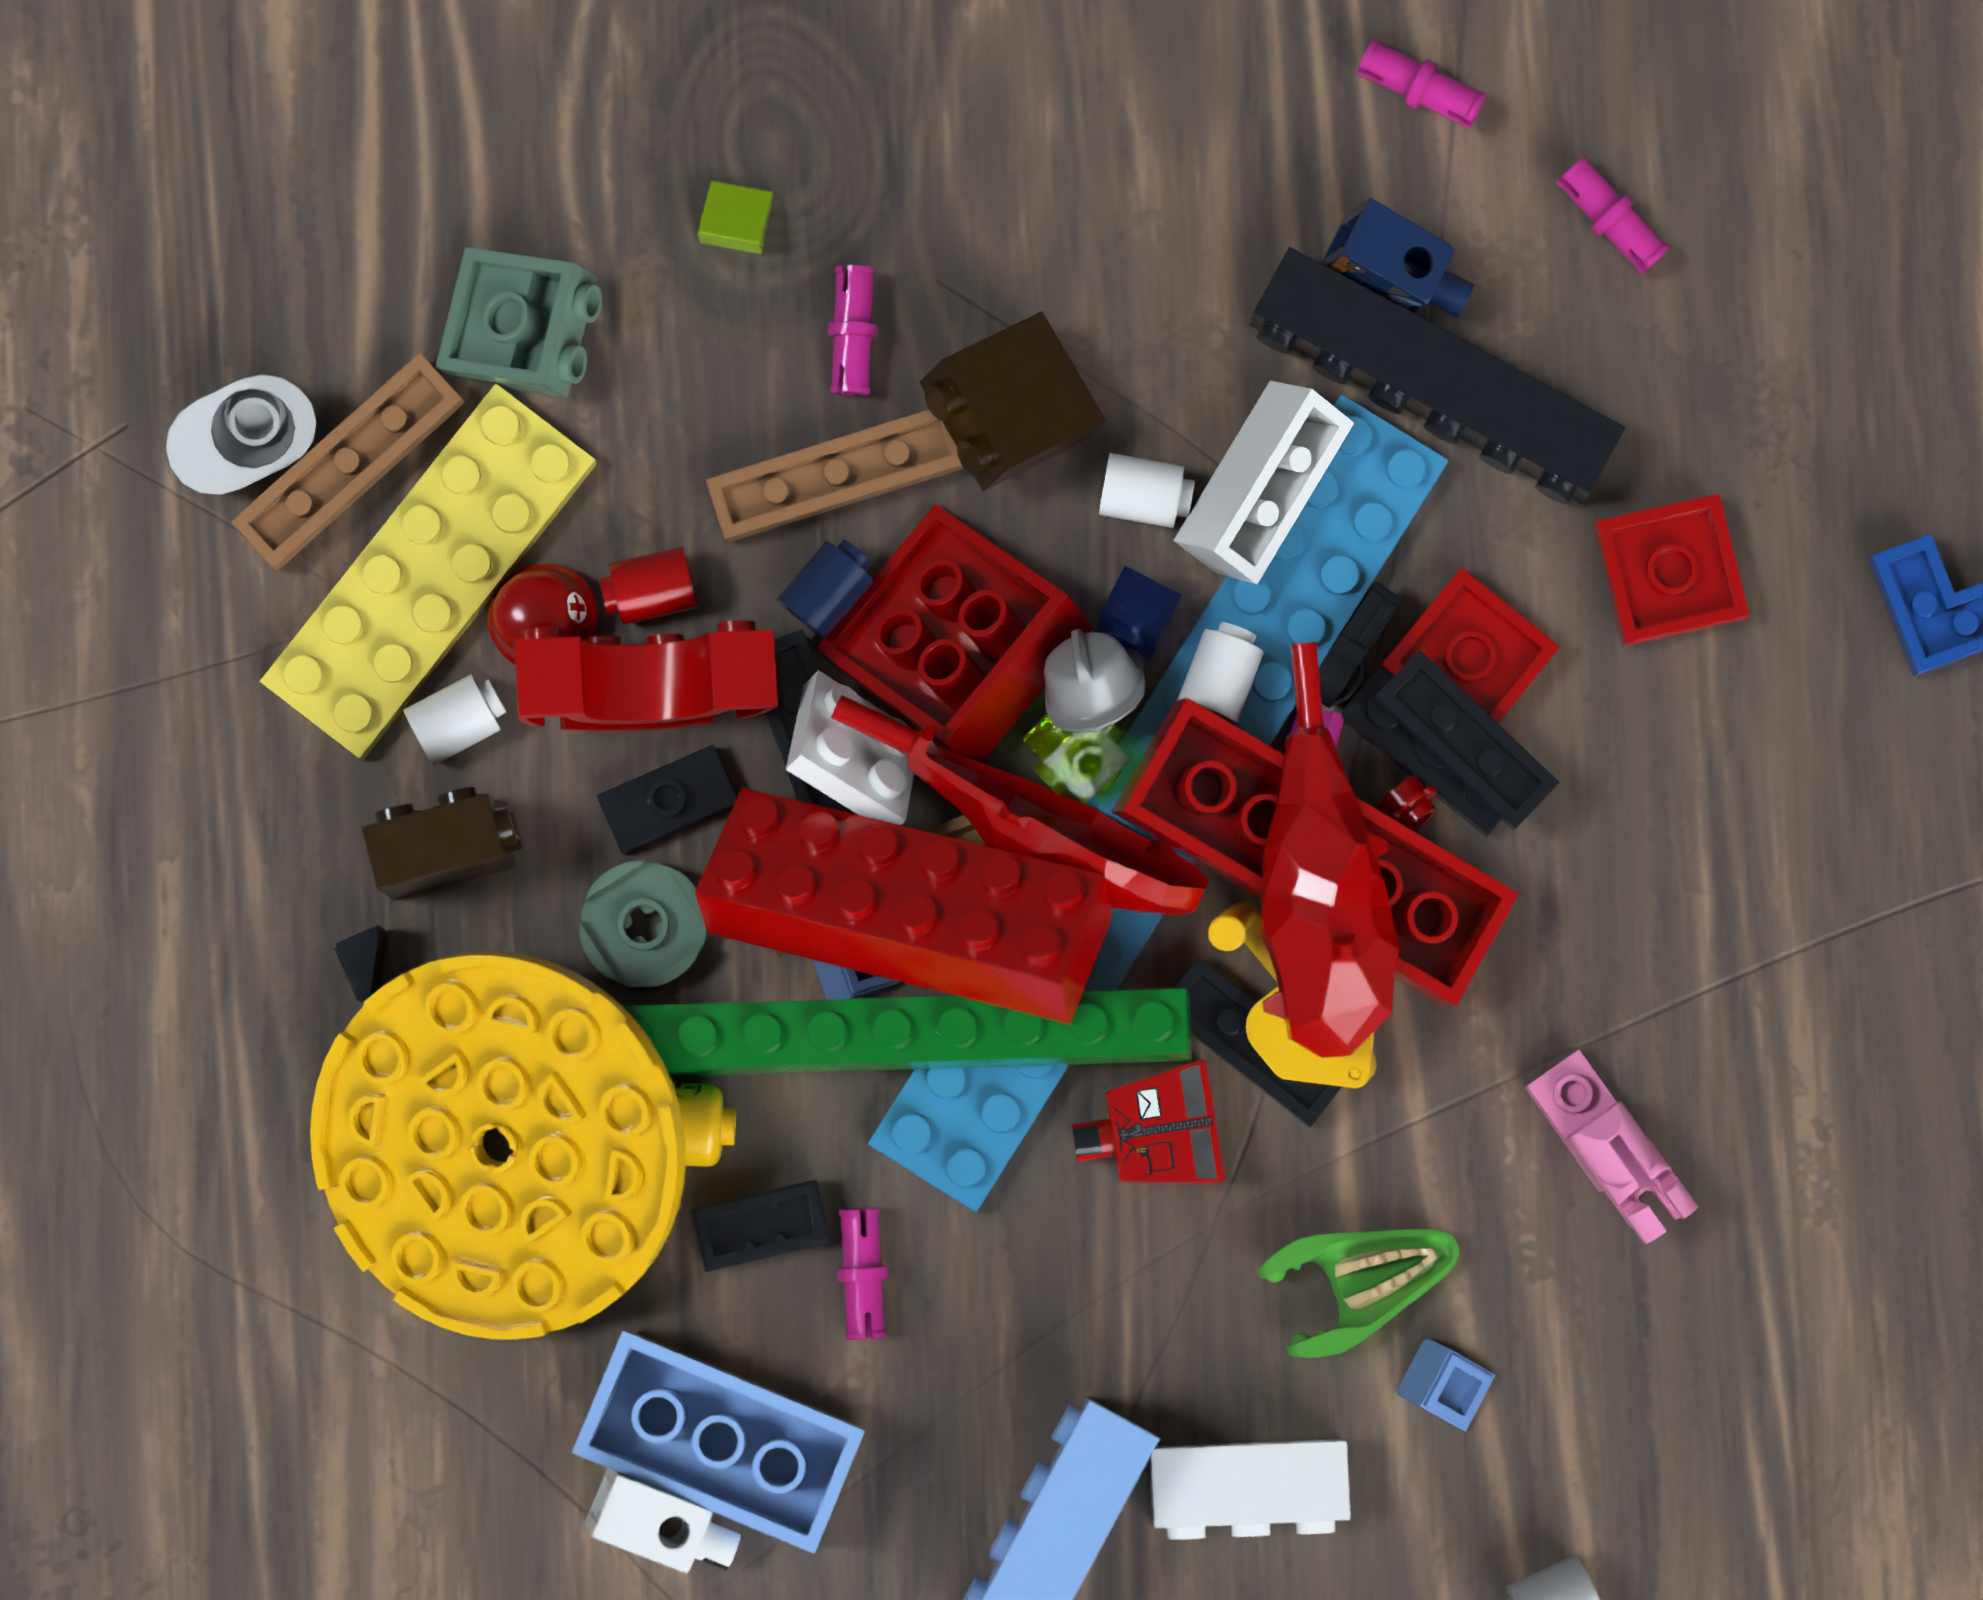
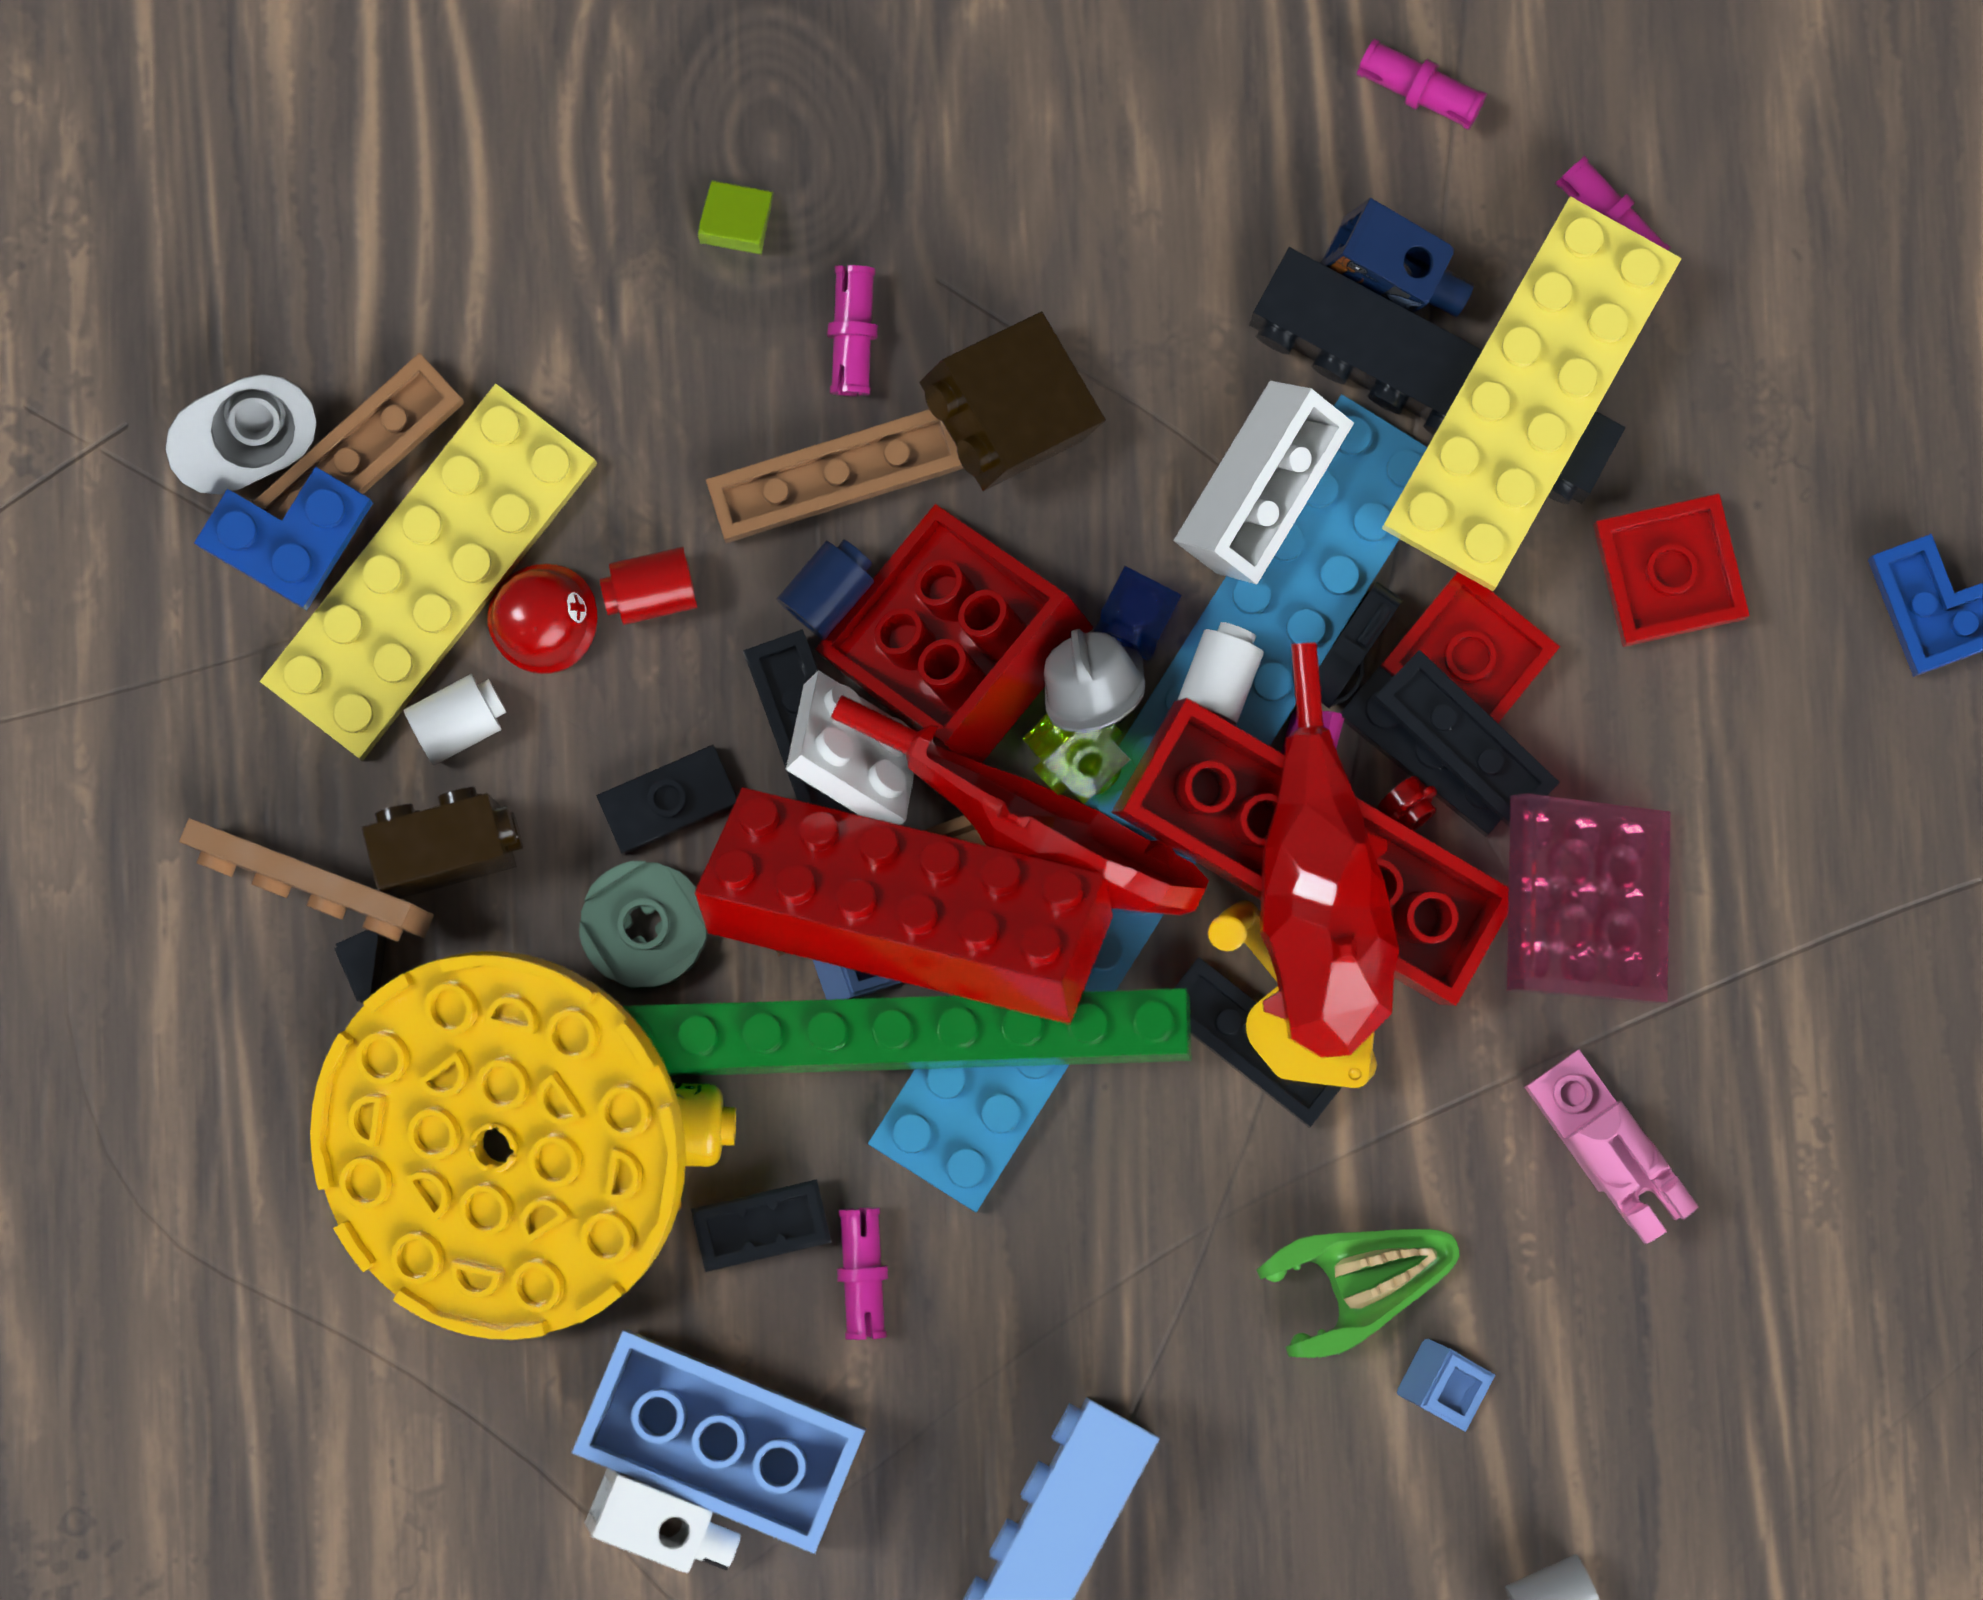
(289, 553): none -> blue plate
(327, 891): none -> medium nougat plate
(519, 322): sand green plate -> none
(647, 686): red brick -> none
(1145, 491): white brick -> none
(1157, 1130): red torso -> none
(1249, 1487): white brick -> none
(1531, 393): none -> light yellow plate
(1588, 899): none -> clear pink plate

